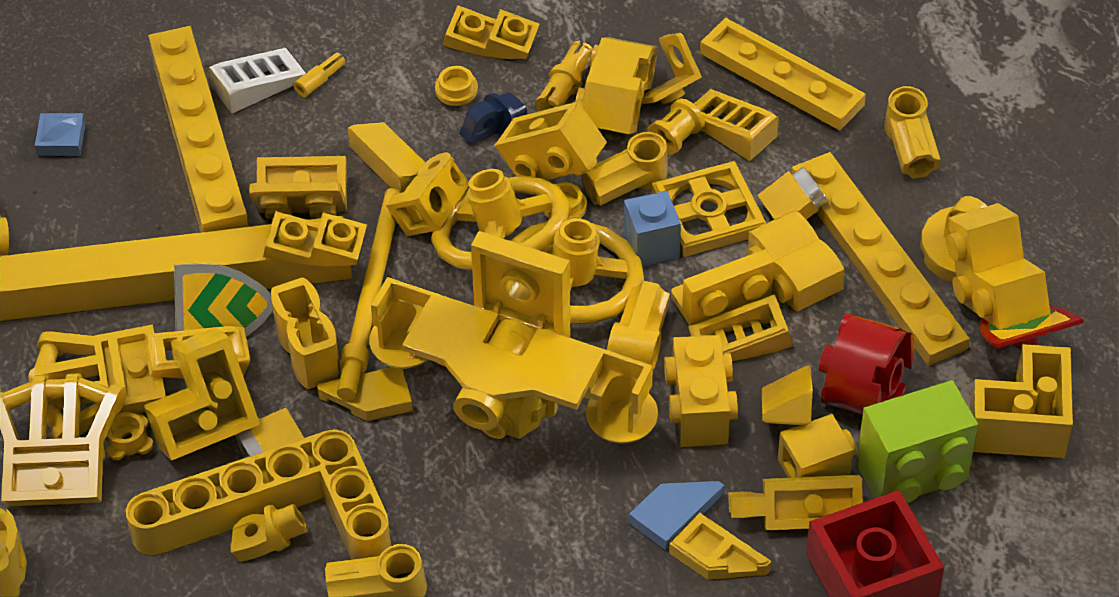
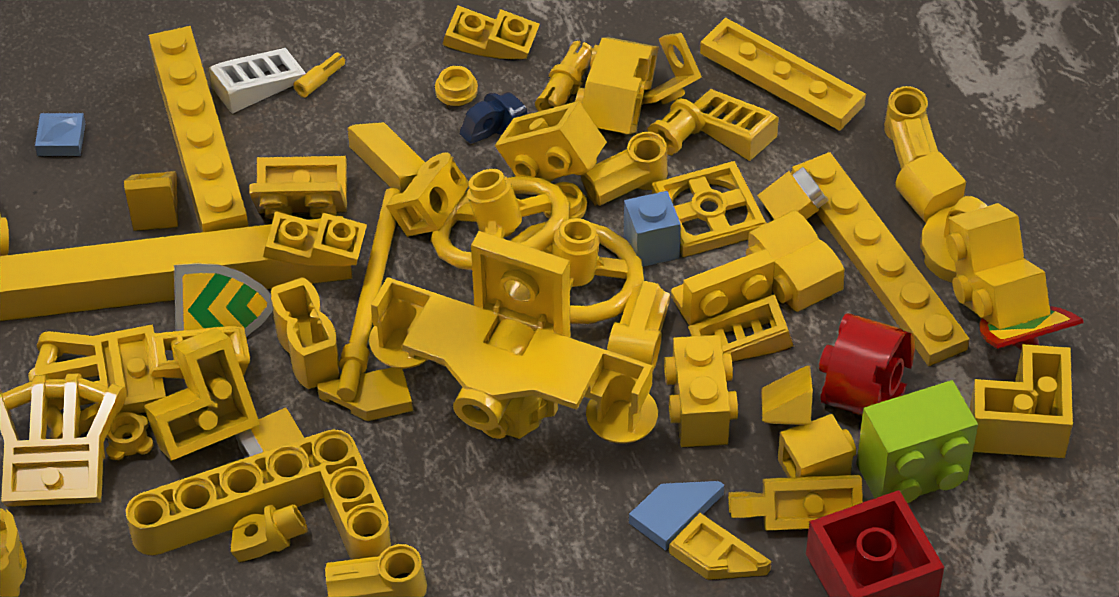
(152, 200): none -> yellow slope
(930, 184): none -> yellow piece

